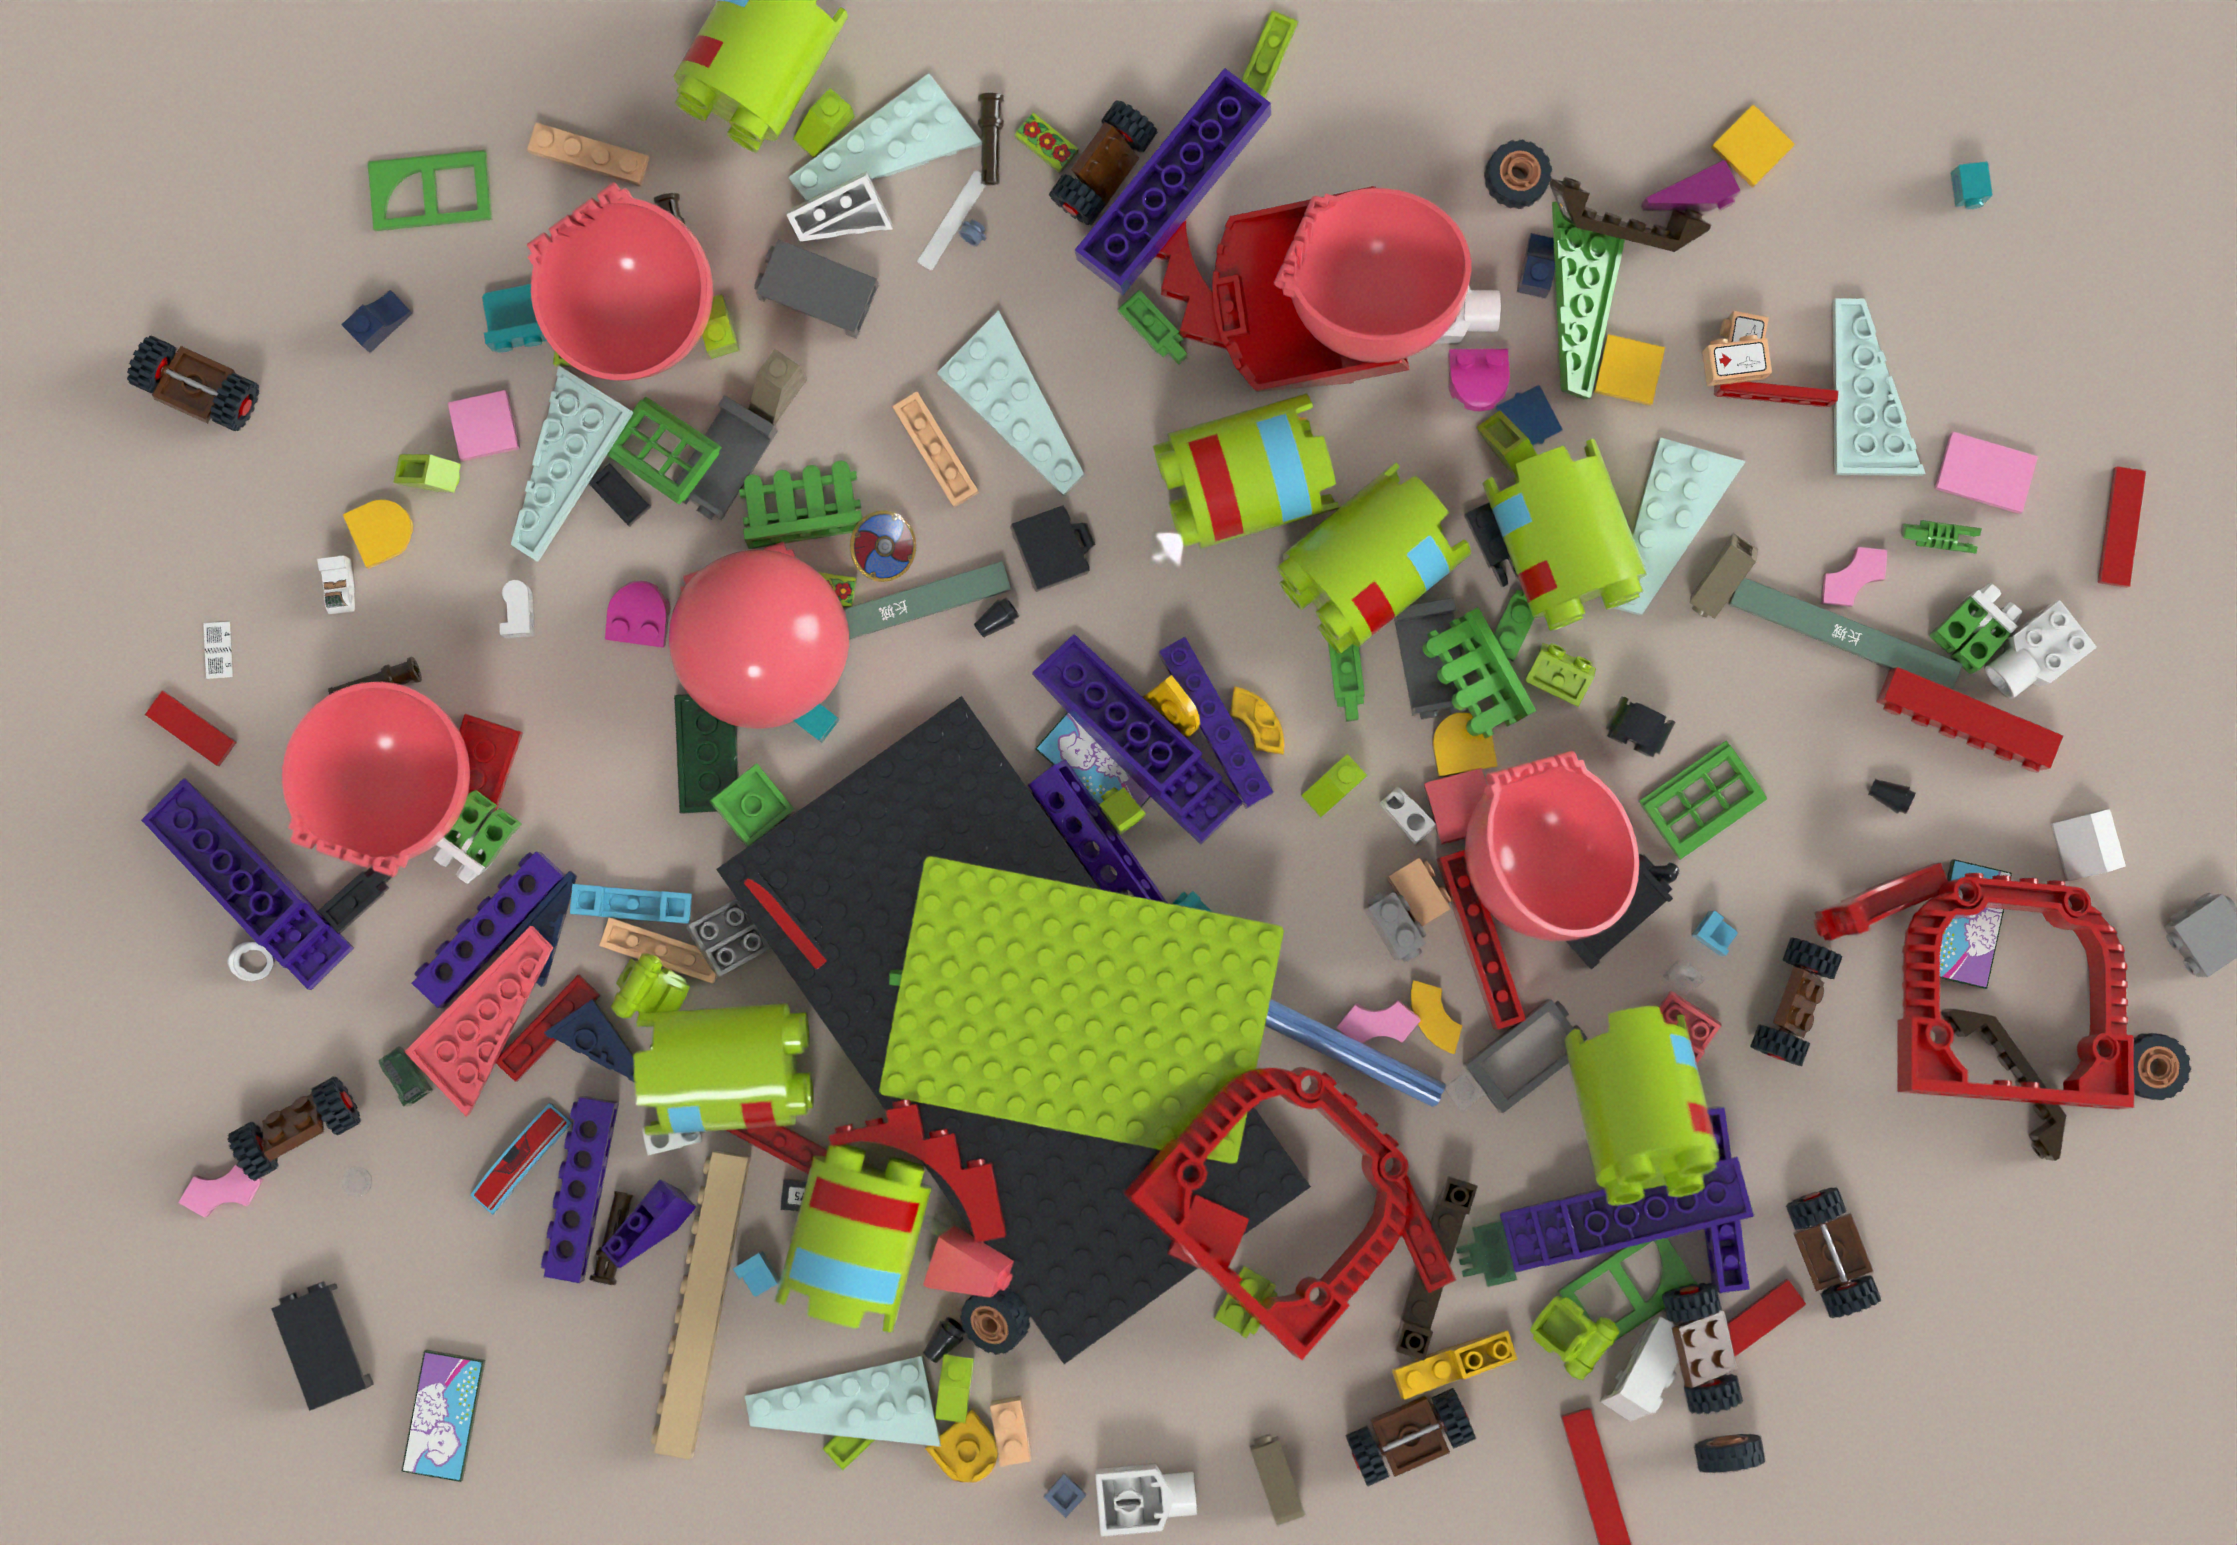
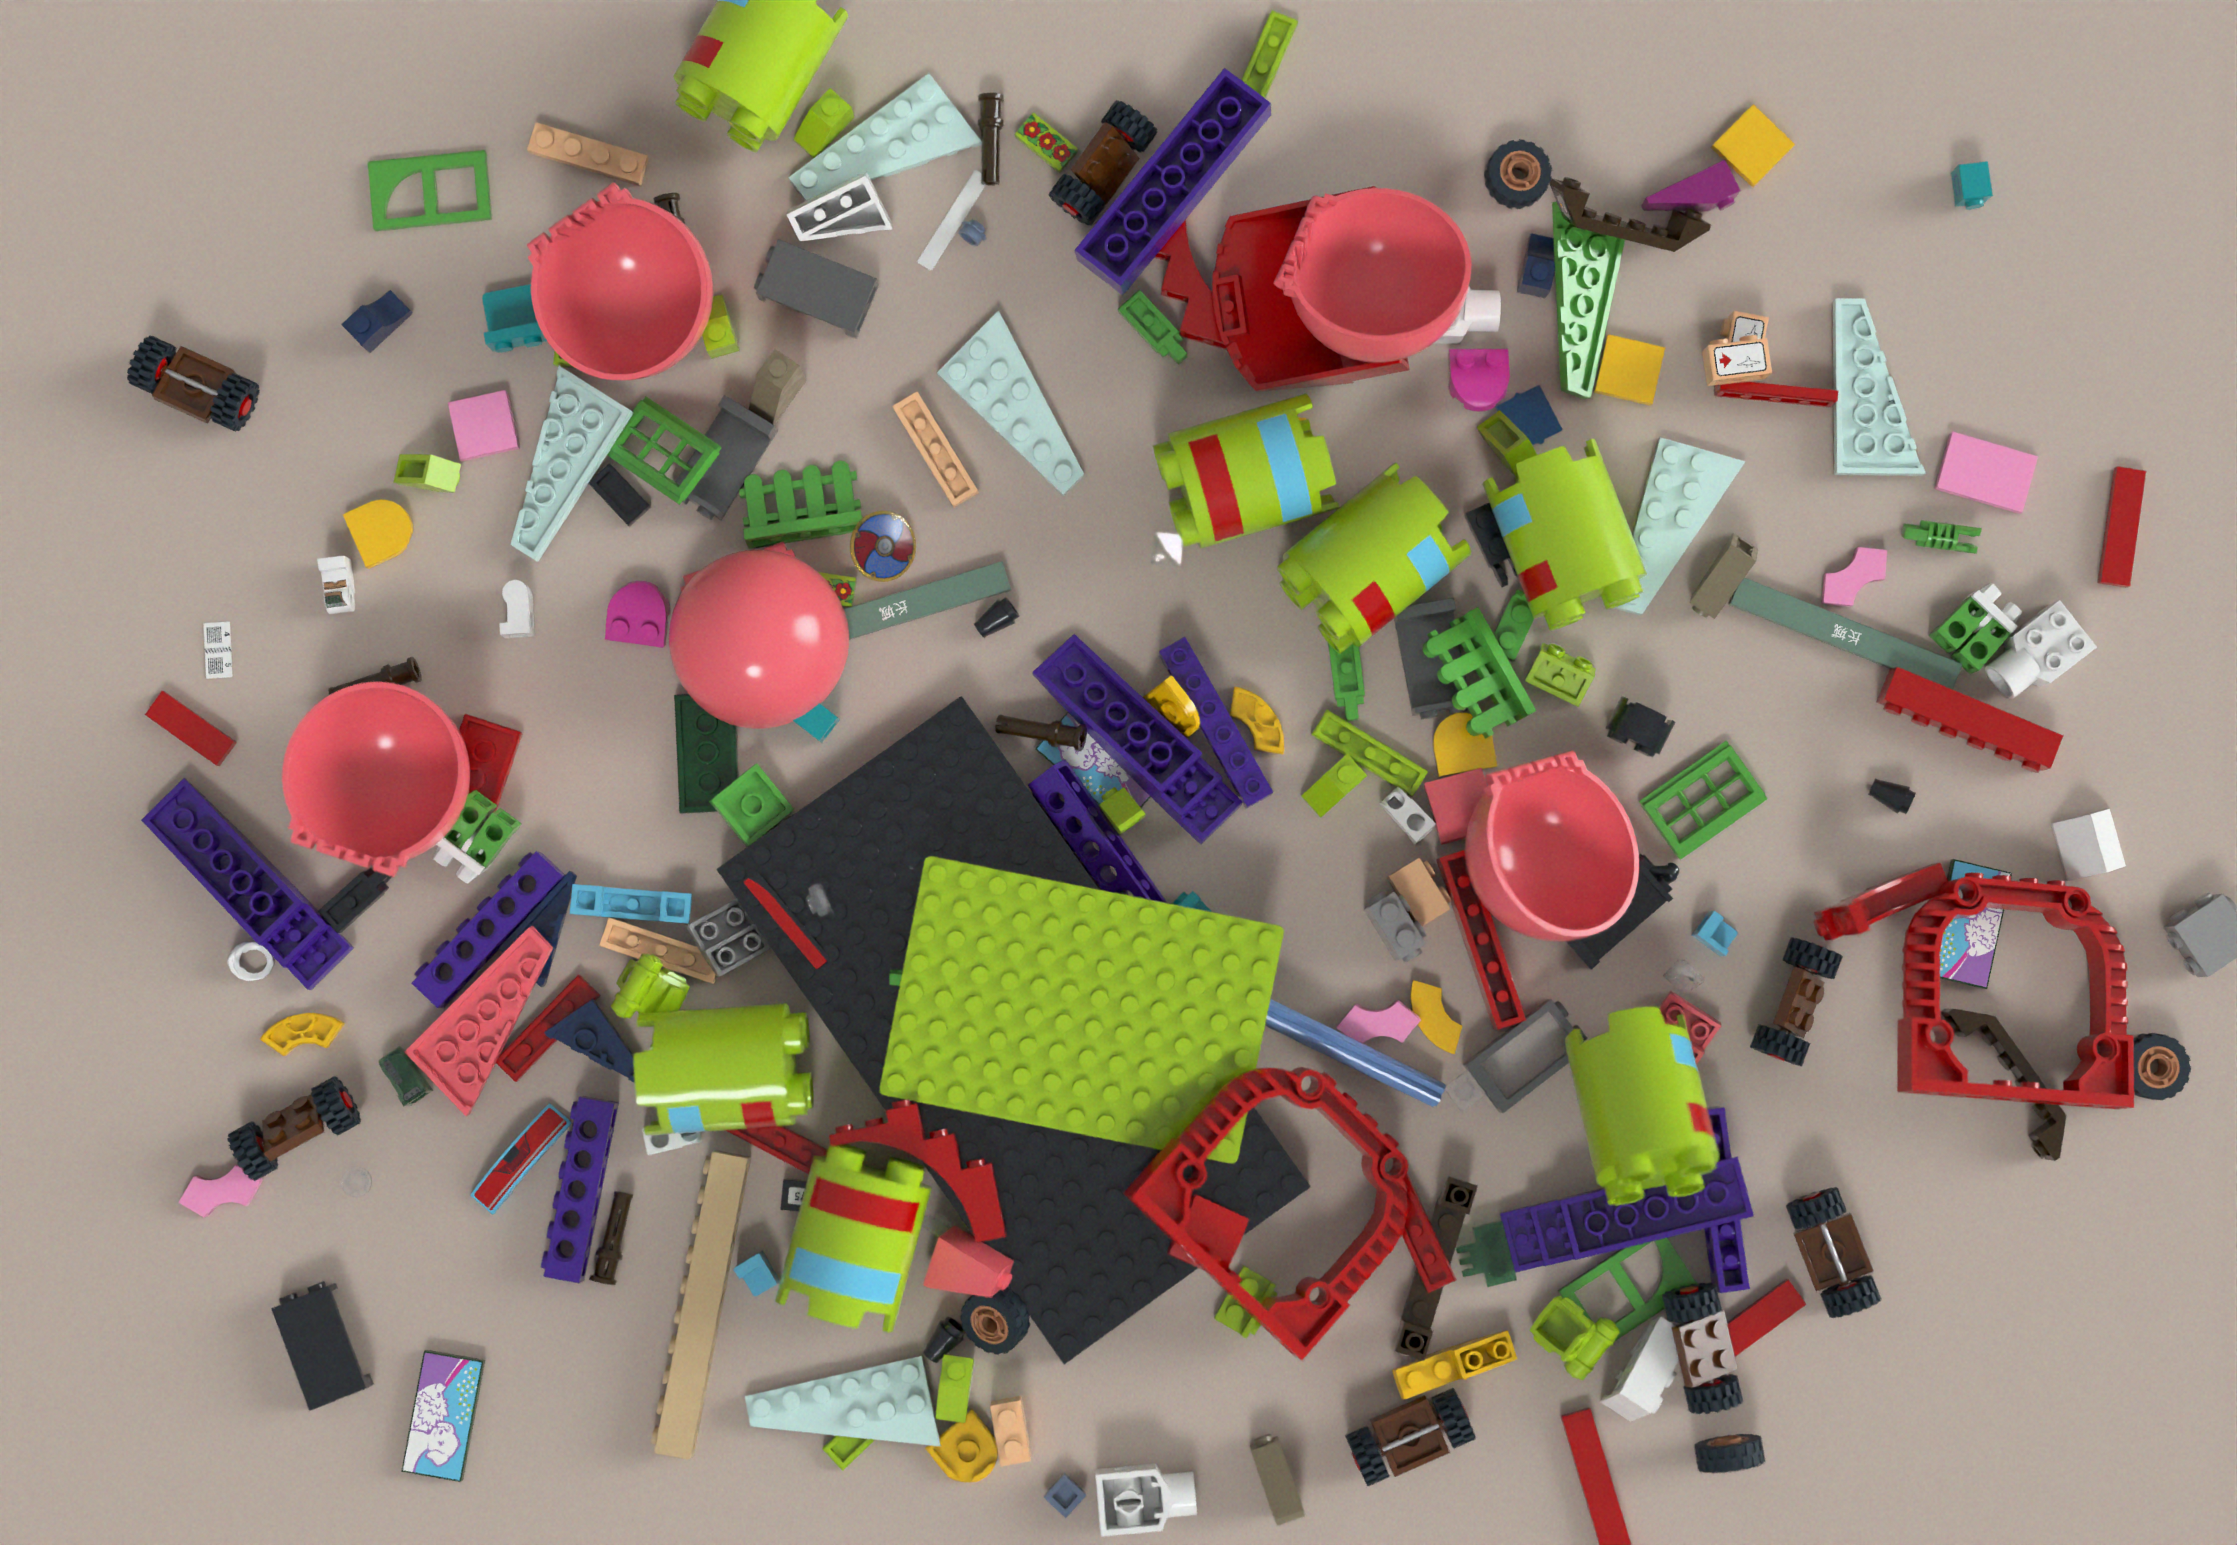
(302, 1029): none -> yellow tile
(650, 1222): dark purple slope -> none
(818, 901): none -> clear plate
(1052, 548): black piece -> none
(1054, 733): none -> dark brown pin
(1369, 753): none -> lime tile

